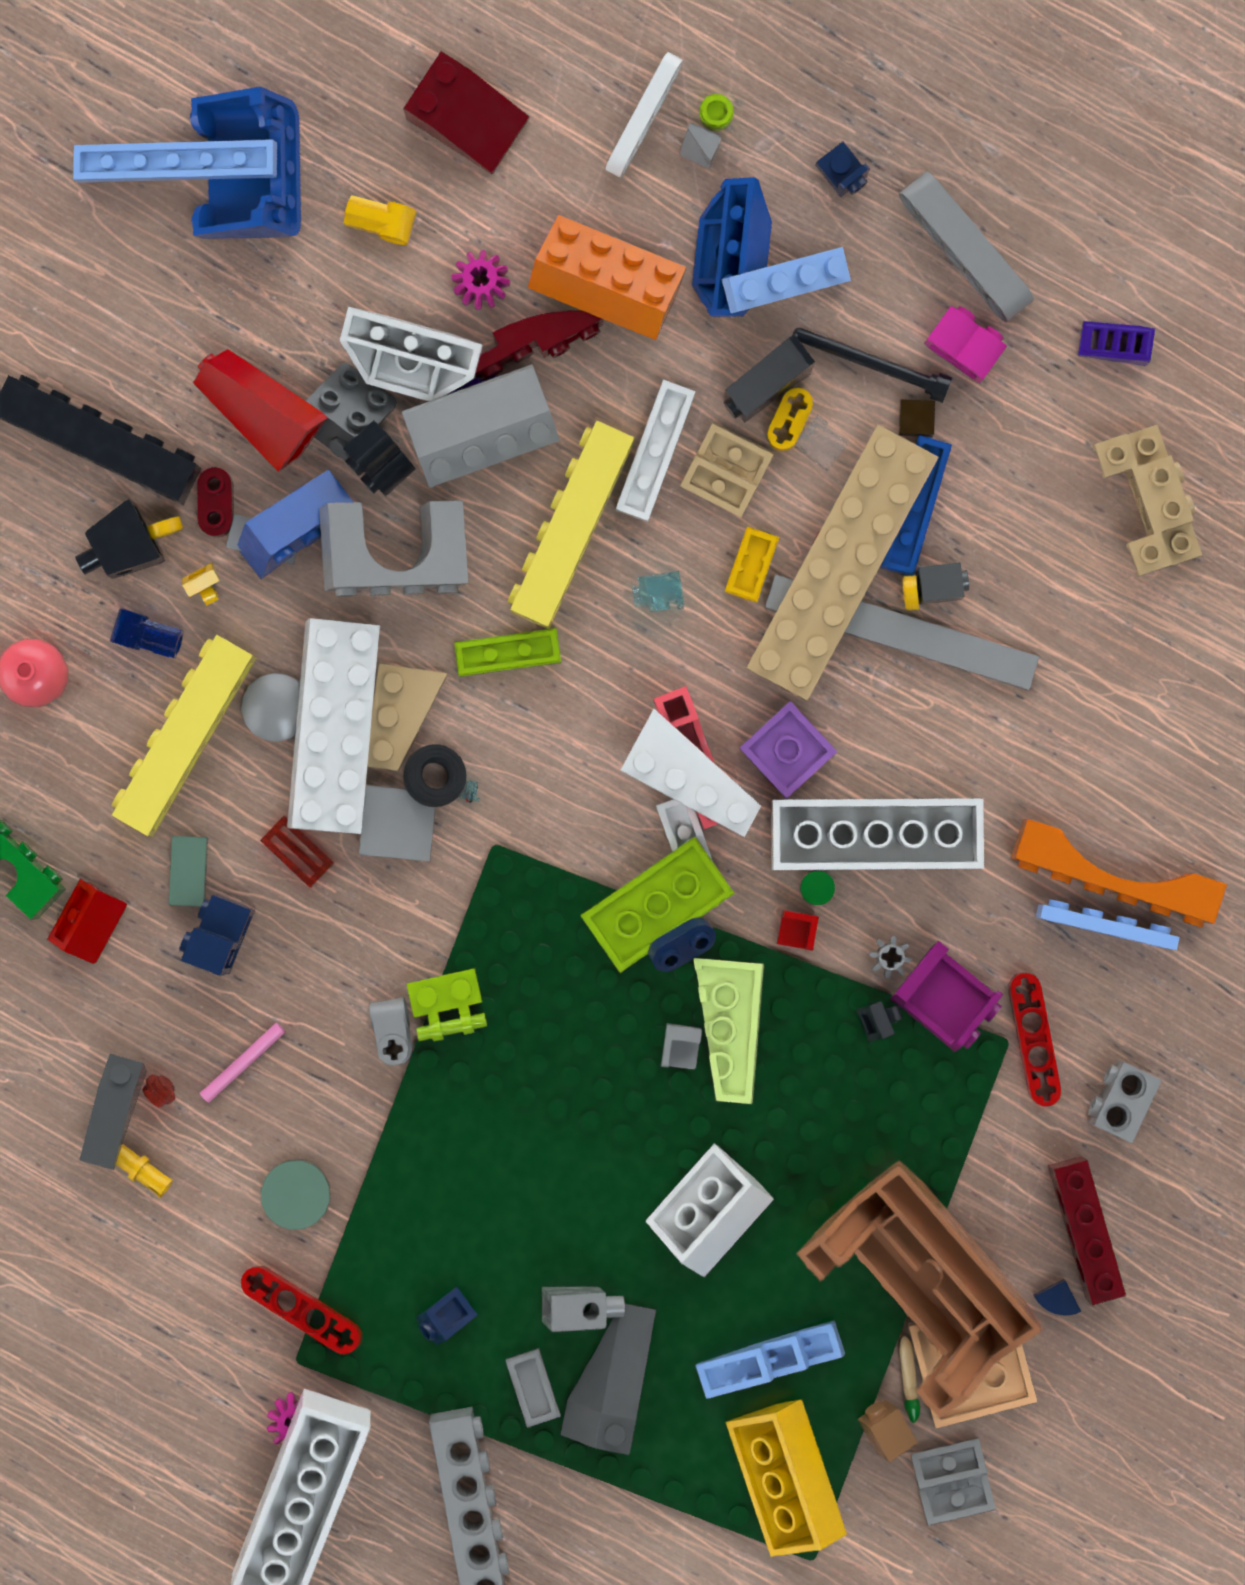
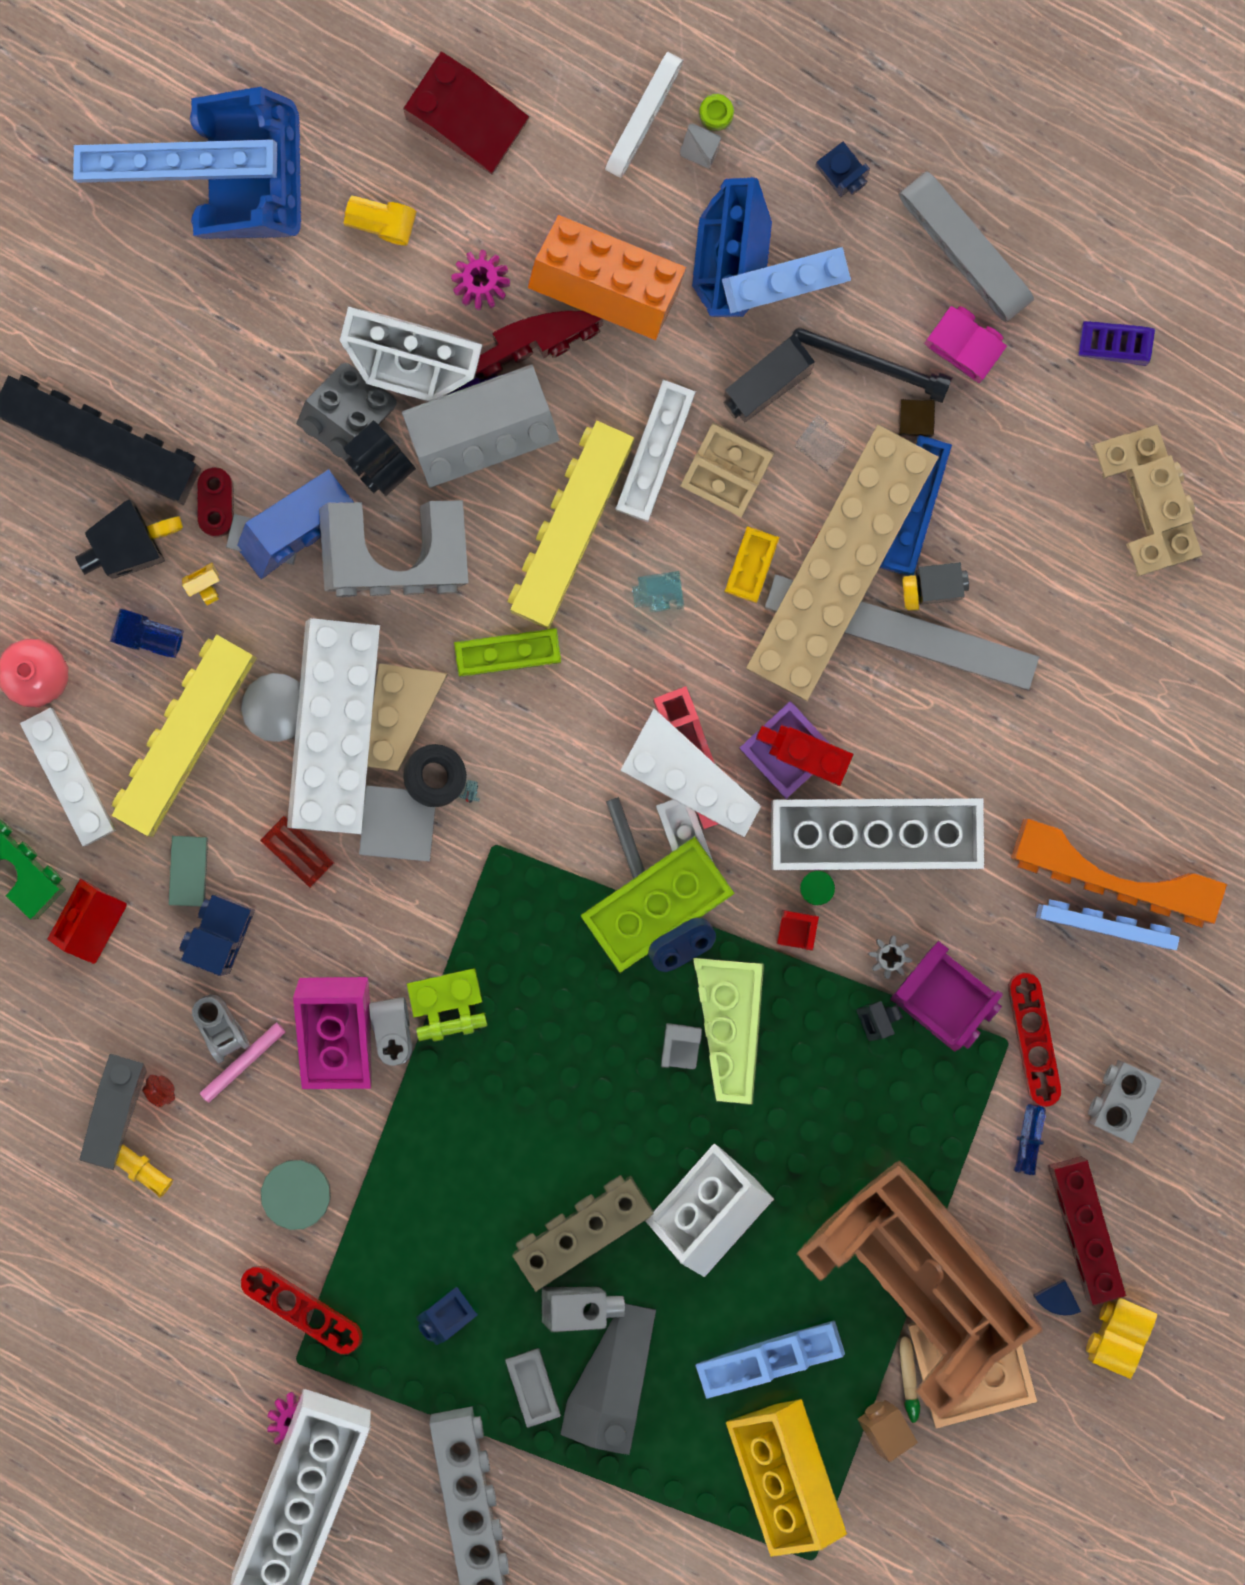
(67, 776): none -> white plate
(220, 1029): none -> light grey piece
(259, 407): red slope -> none
(333, 1032): none -> dark pink slope
(583, 1232): none -> dark tan brick
(625, 837): none -> dark grey bar
(797, 423): yellow beam -> none
(807, 753): none -> red hinge
(953, 1482): light grey slope -> none
(1030, 1139): none -> clear blue axle
(1121, 1336): none -> yellow brick

